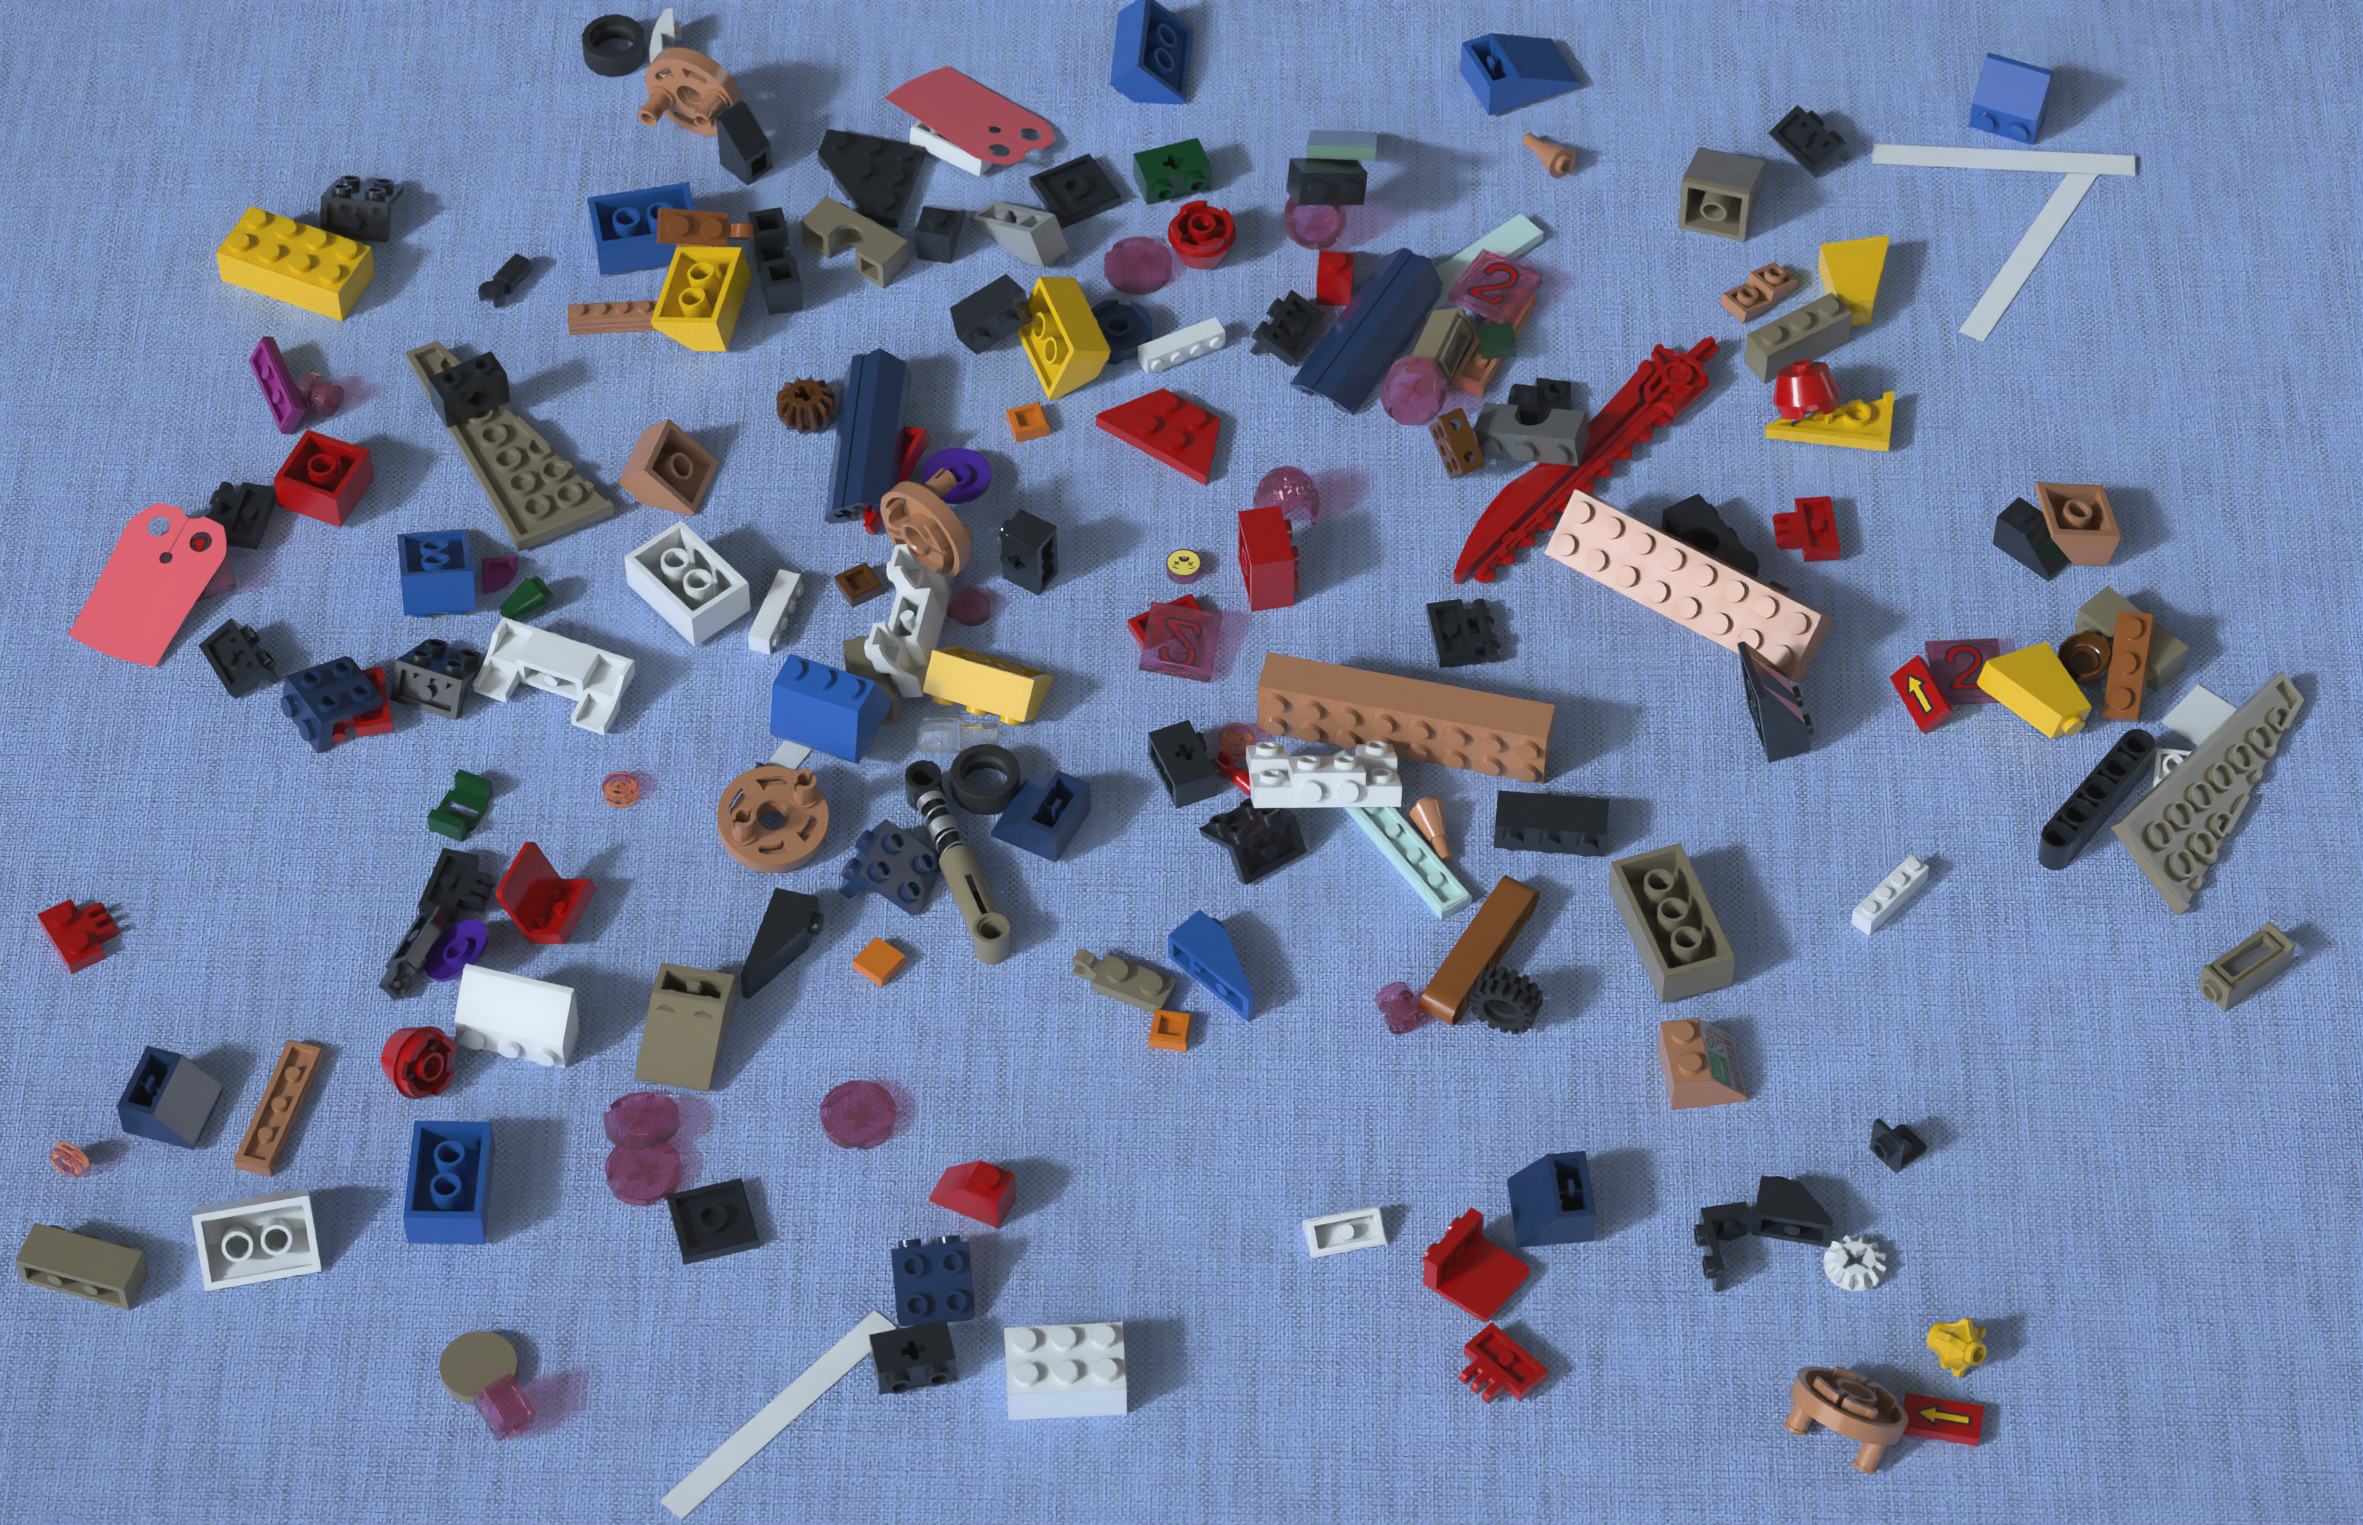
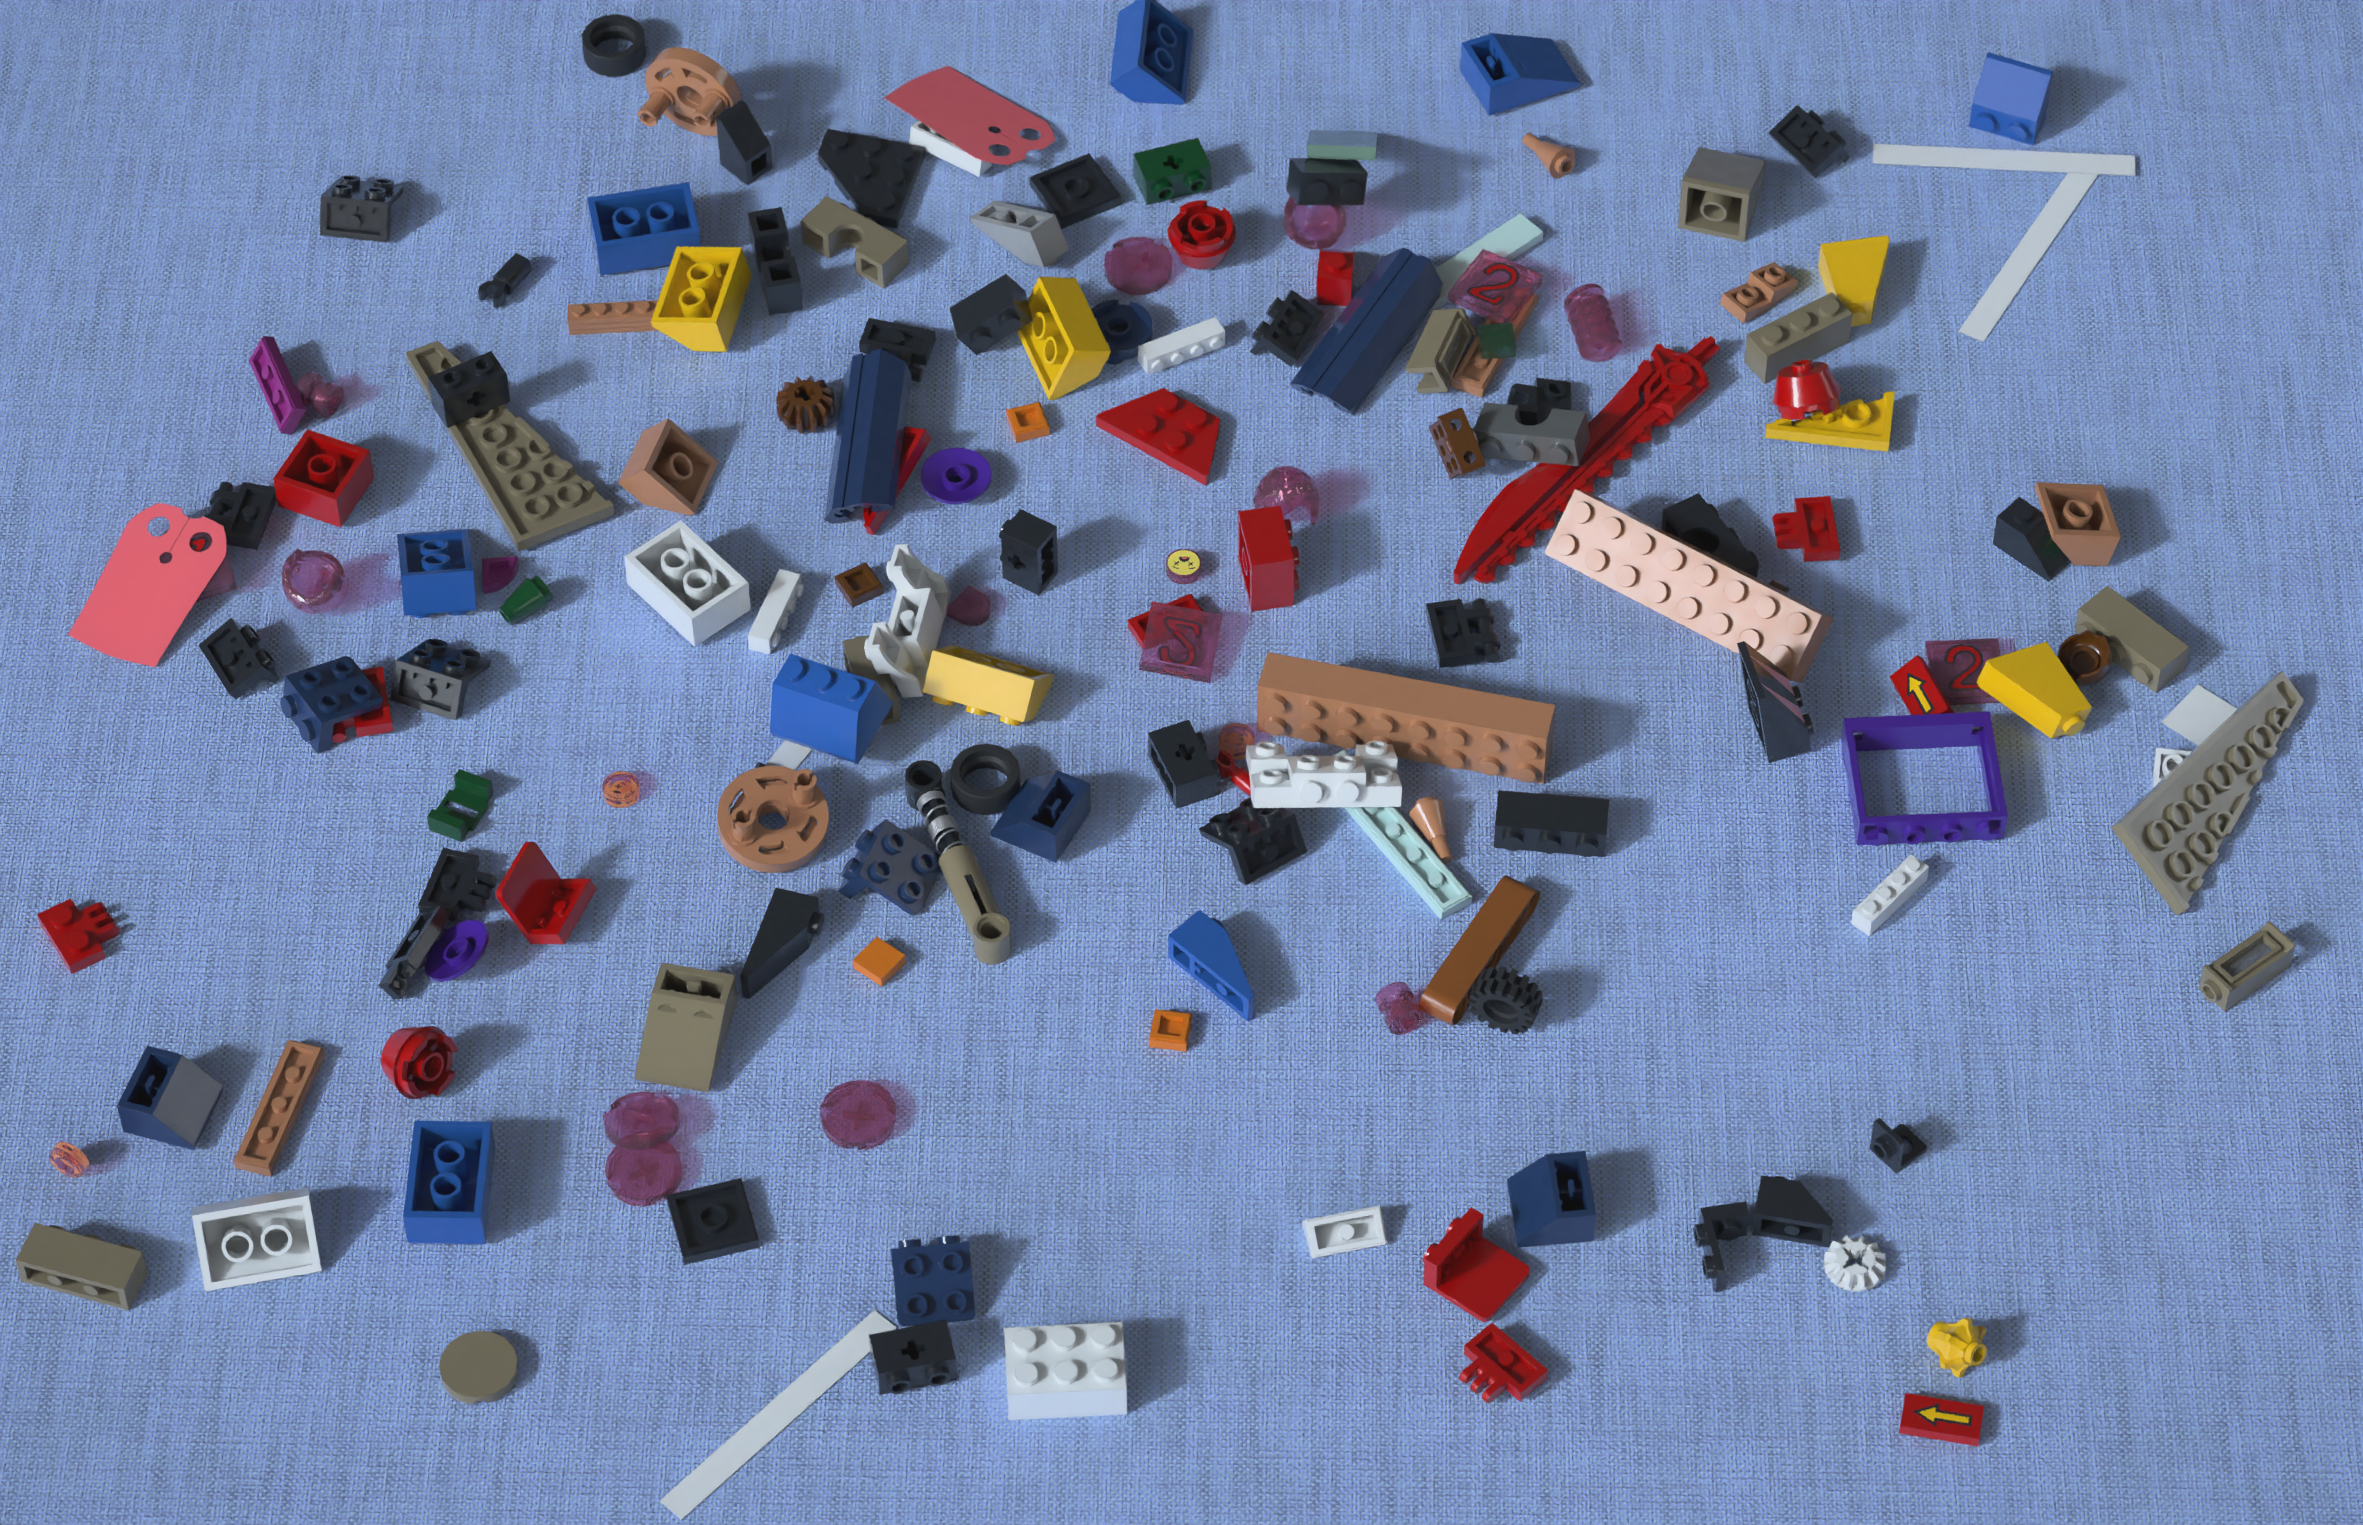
(296, 263): yellow brick -> none
(305, 579): none -> clear pink piece
(504, 1408): clear pink brick -> none
(516, 1016): white slope -> none
(557, 666): white bracket -> none
(665, 34): white slope -> none
(698, 228): dark orange plate -> none
(901, 340): none -> black plate
(928, 524): nougat piece -> none
(938, 232): black slope -> none
(953, 735): clear arm -> none
(977, 1191): red slope -> none
(1125, 981): dark tan plate -> none
(1413, 391): clear pink tile -> none
(1592, 323): none -> clear pink piece
(1671, 923): dark tan brick -> none
(1699, 1064): nougat slope -> none
(1850, 1407): nougat piece -> none
(1921, 733): none -> dark purple window
(2096, 799): black beam -> none
(2129, 667): dark orange plate -> none

